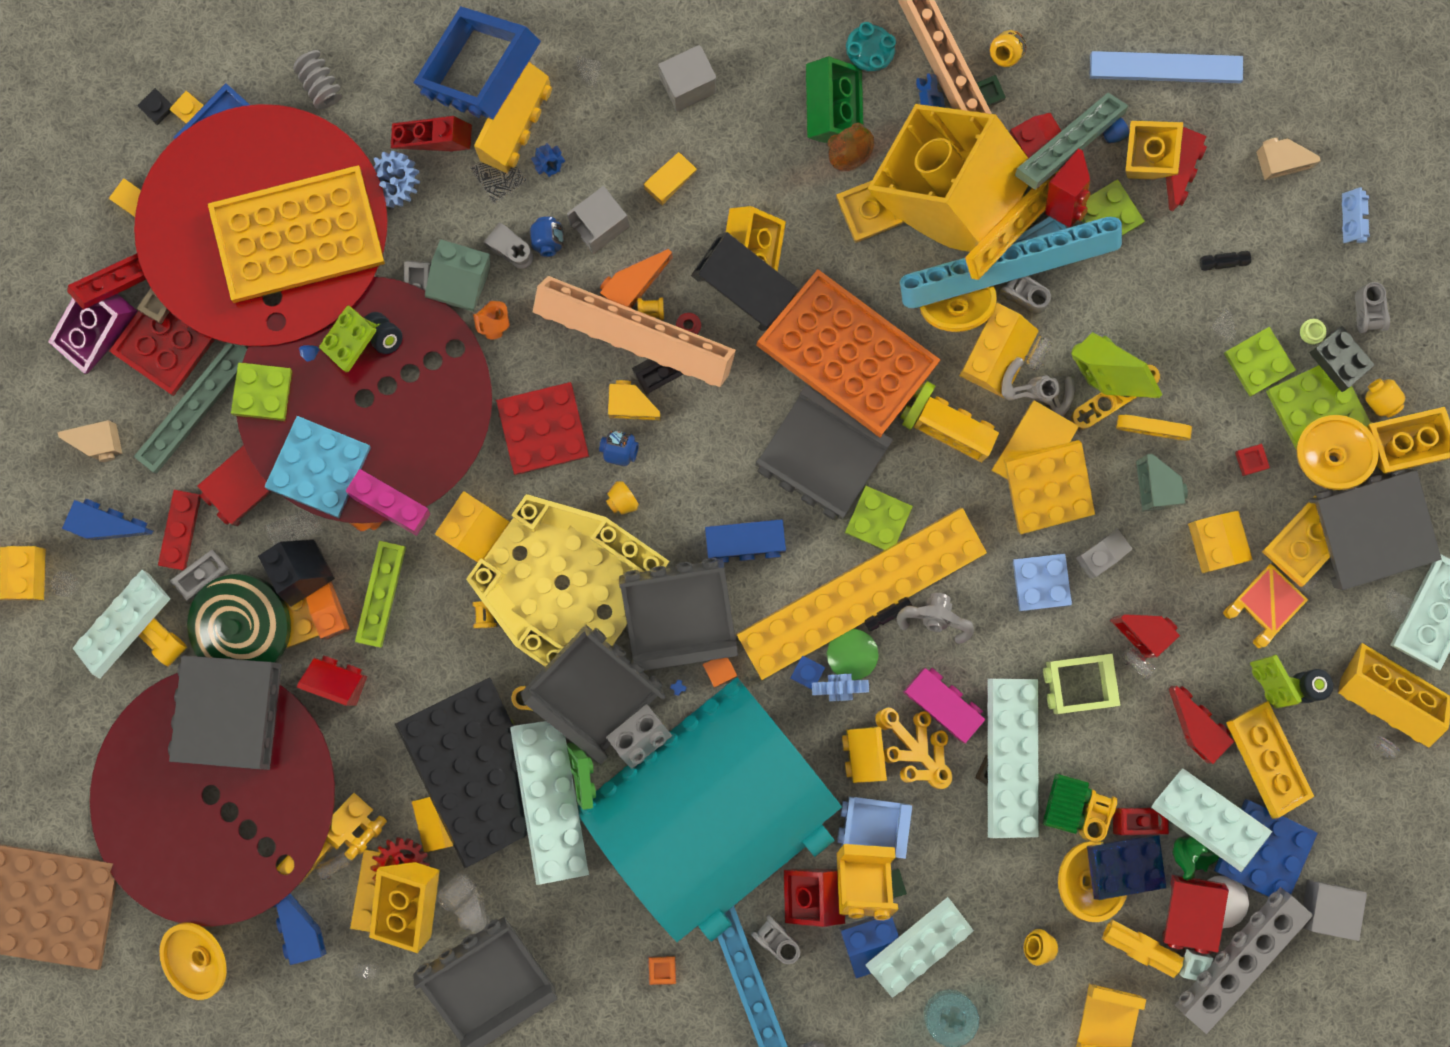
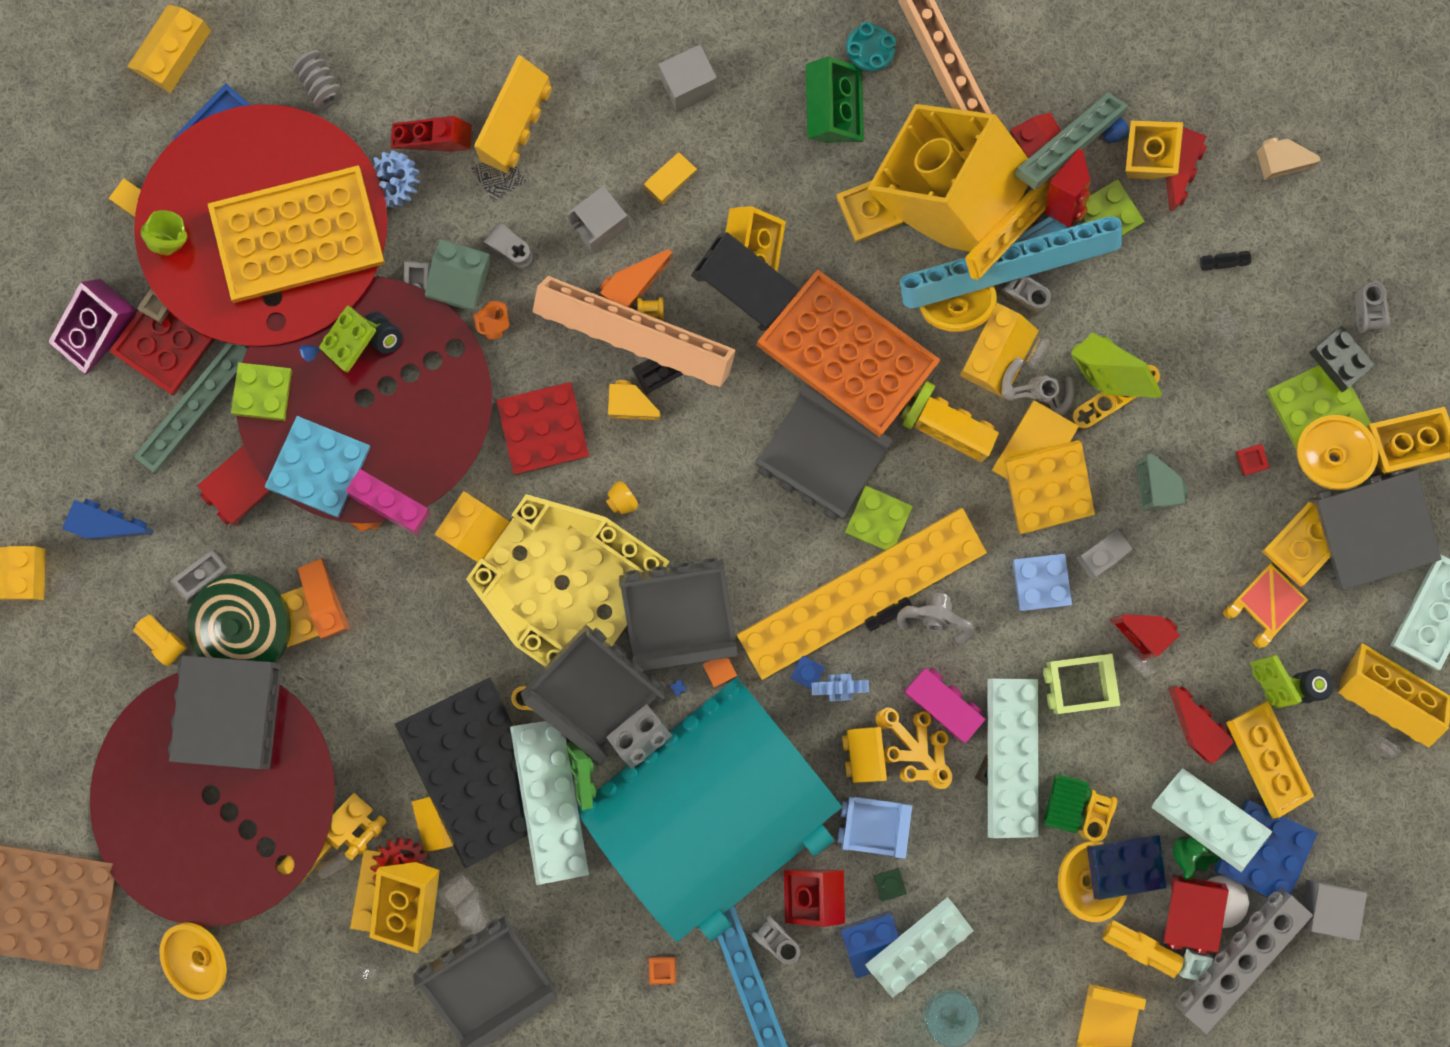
(95, 440): tan slope -> none
(107, 282): red plate -> none
(121, 623): light aqua plate -> none
(155, 106): black plate -> none
(164, 232): none -> lime piece
(170, 47): none -> yellow slope
(179, 530): red plate -> none
(186, 107): yellow plate -> none
(296, 569): black slope -> none
(300, 932): blue slope -> none
(333, 681): red slope -> none
(380, 594): lime plate -> none
(480, 623): yellow bush -> none
(502, 79): blue window -> none
(546, 236): blue head -> none
(548, 160): blue gear -> none
(619, 448): blue head -> none
(689, 317): red plate -> none
(746, 540): blue brick -> none
(850, 147): clear orange dish -> none
(853, 654): bright green dish -> none
(865, 881): yellow panel -> none
(930, 94): blue plate -> none
(991, 90): dark green plate -> none
(1008, 48): yellow head -> none
(1040, 947): yellow cone -> none
(1139, 822): red slope -> none
(1154, 427): yellow beam -> none
(1166, 67): light blue tile -> none
(1220, 541): yellow slope -> none
(1259, 361): lime plate -> none
(1313, 331): yellowish green plate -> none
(1353, 208): light blue hinge -> none
(1385, 397): yellow head -> none

